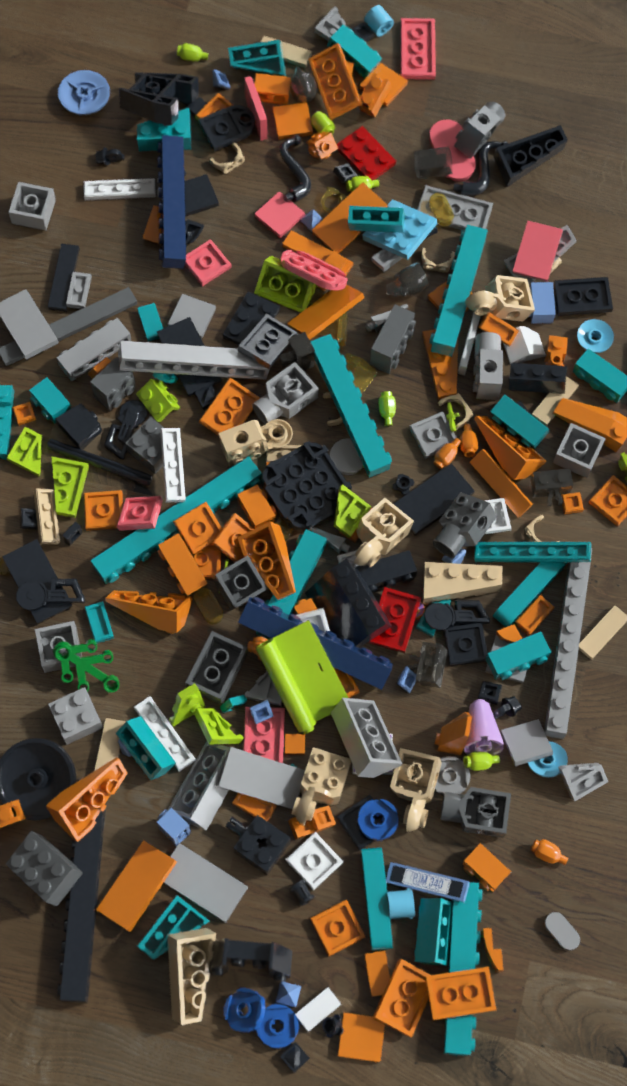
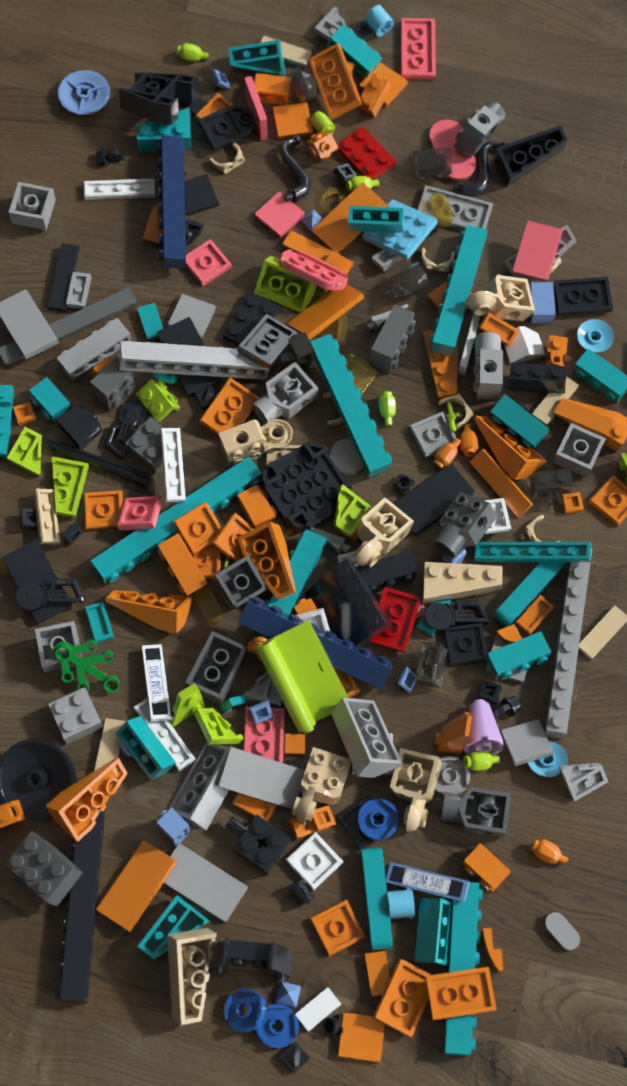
(156, 682): none -> tile

